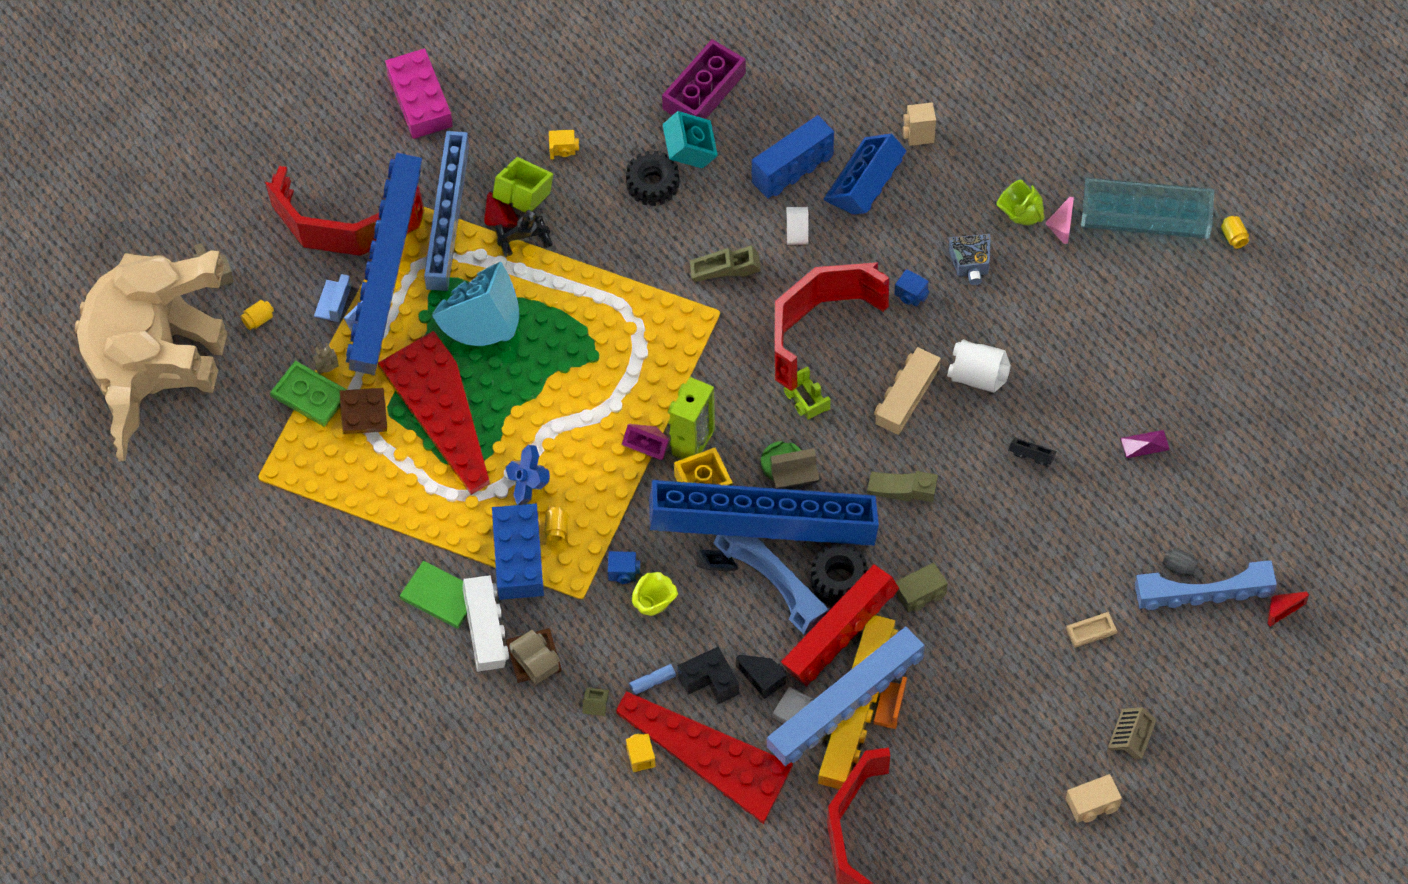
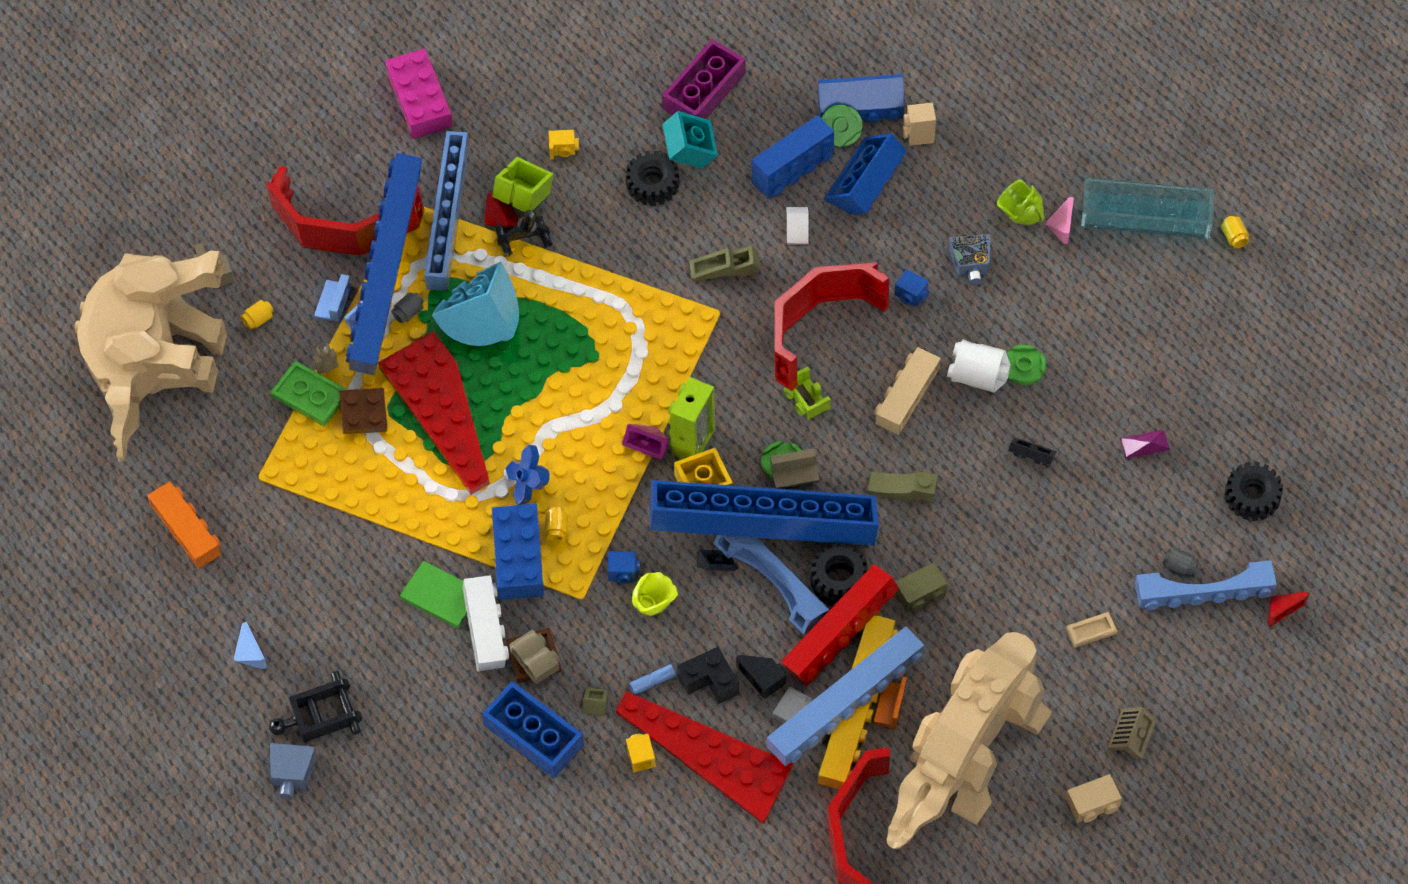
(184, 524): none -> orange brick
(248, 649): none -> light blue slope
(291, 767): none -> sand blue torso
(320, 728): none -> black piece
(407, 307): none -> dark grey brick
(533, 729): none -> blue brick
(845, 123): none -> bright green tile
(870, 96): none -> slope
(954, 743): none -> tan animal
(1028, 370): none -> bright green tile
(1257, 477): none -> black tyre

